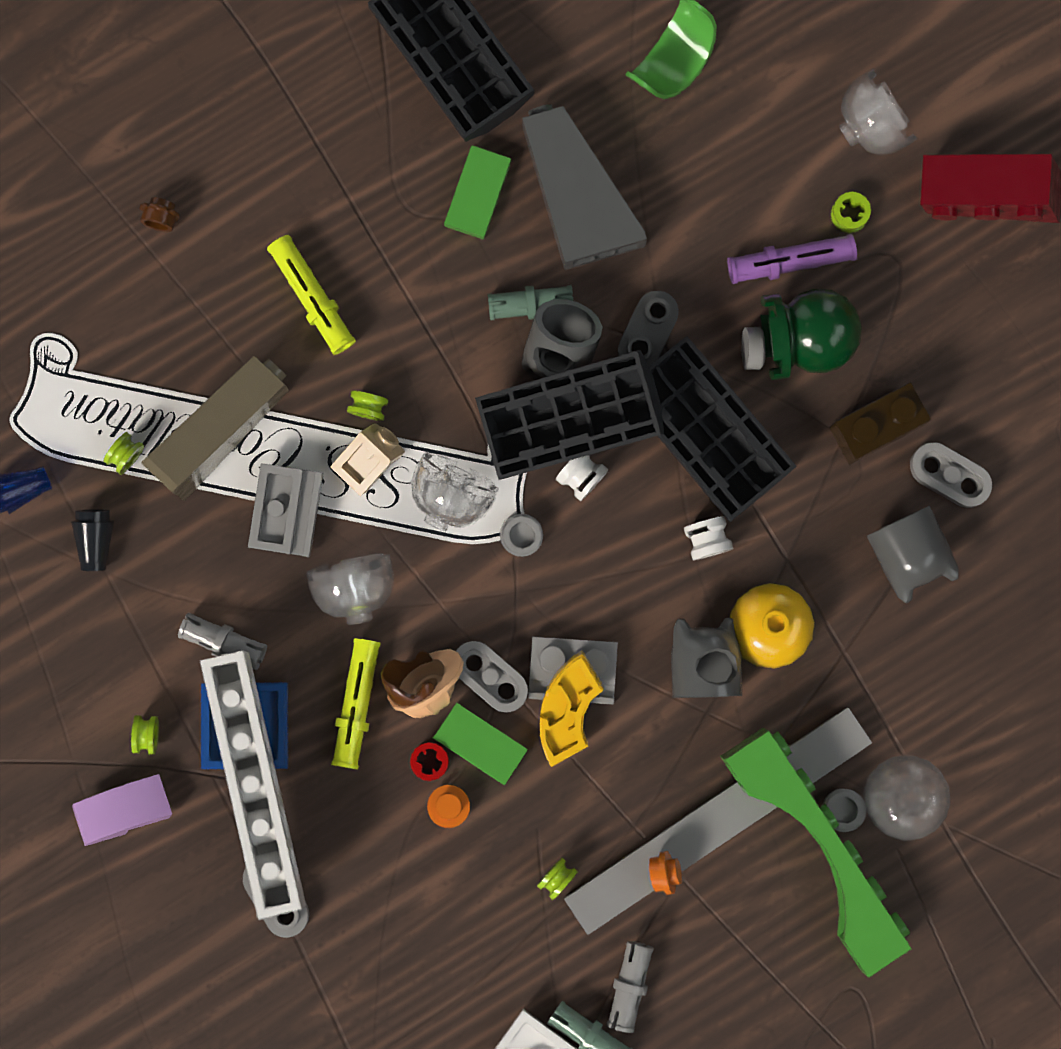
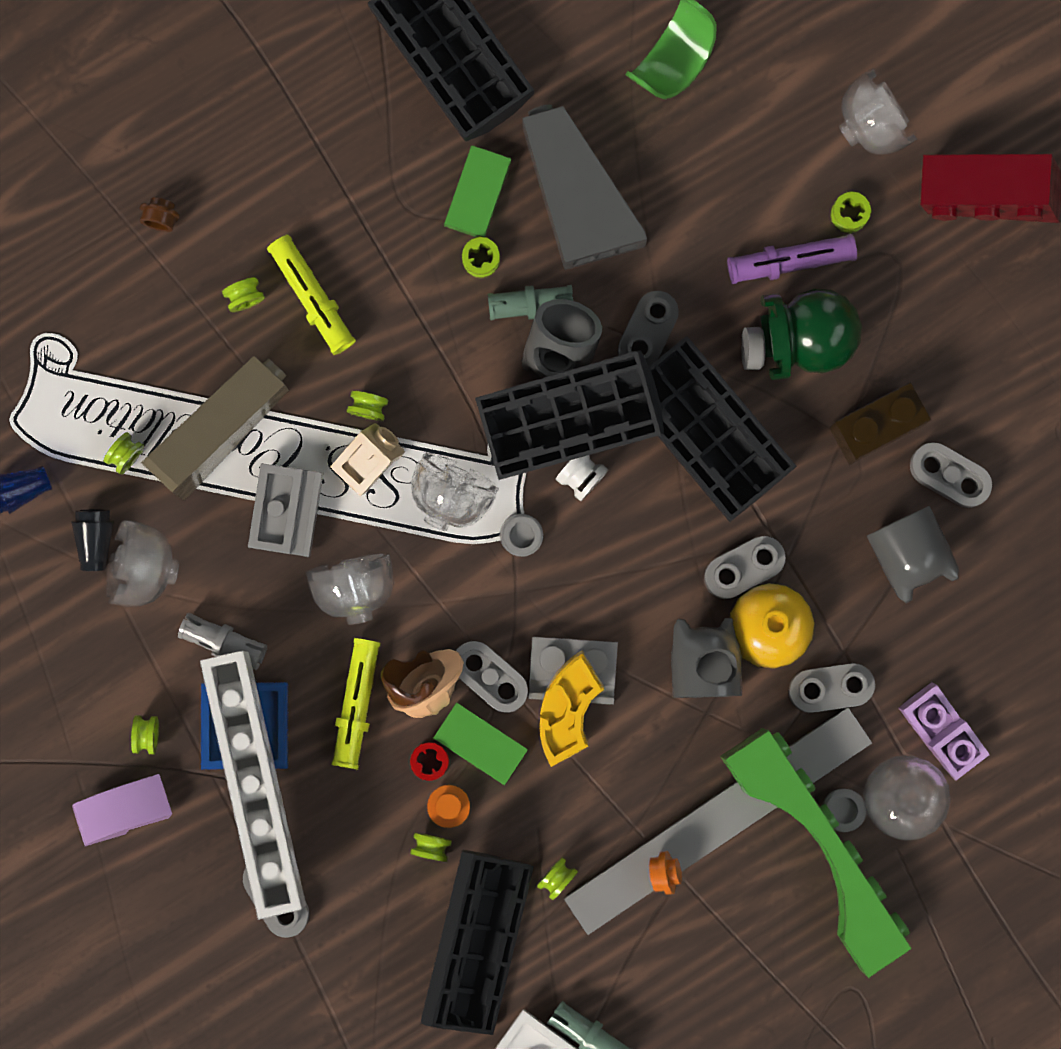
(140, 565): none -> clear cylinder
(243, 294): none -> lime bush
(430, 847): none -> lime bush
(474, 246): none -> lime bush
(477, 943): none -> black piece
(630, 986): light grey pin -> none
(709, 542): white wheel -> none
(745, 567): none -> light grey plate
(832, 688): none -> light grey plate
(943, 731): none -> lavender slope

